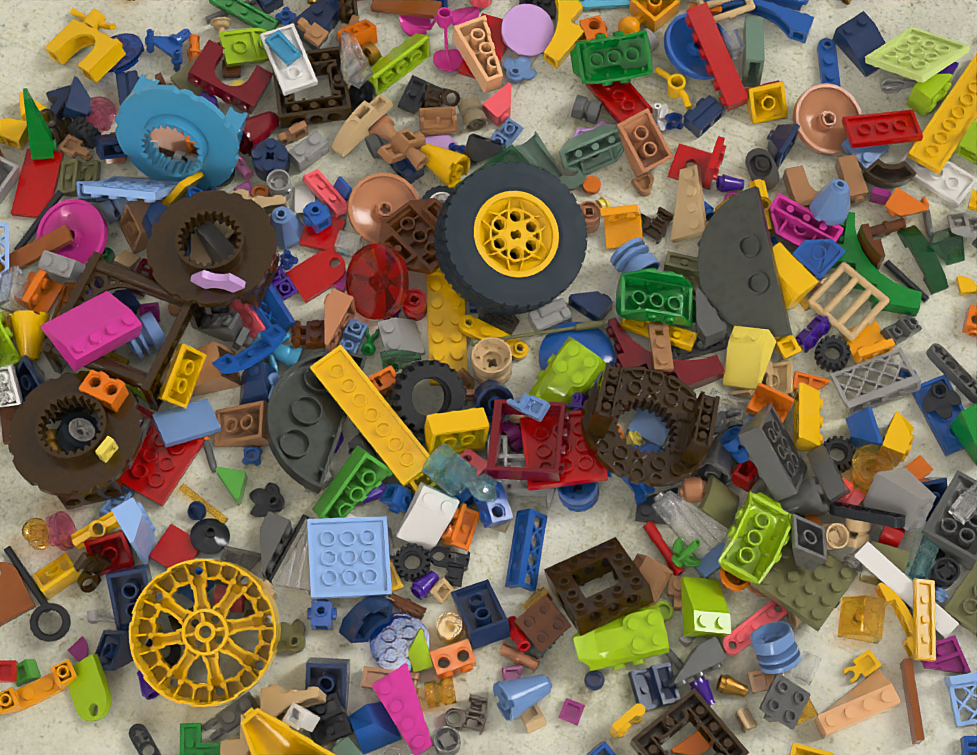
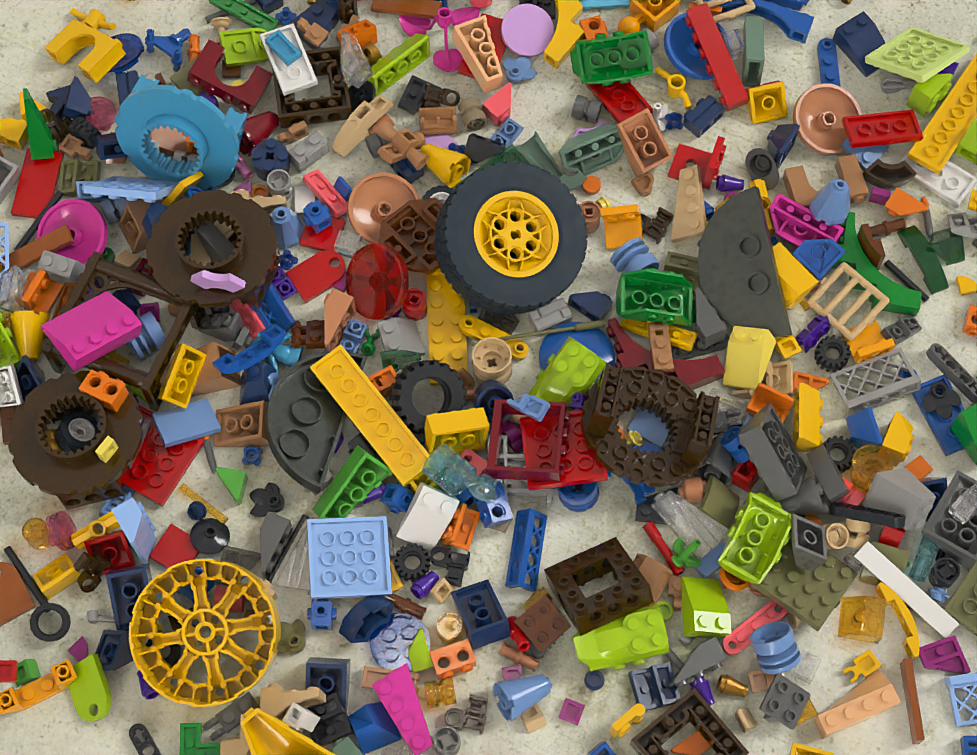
(924, 620): yellow tile -> none

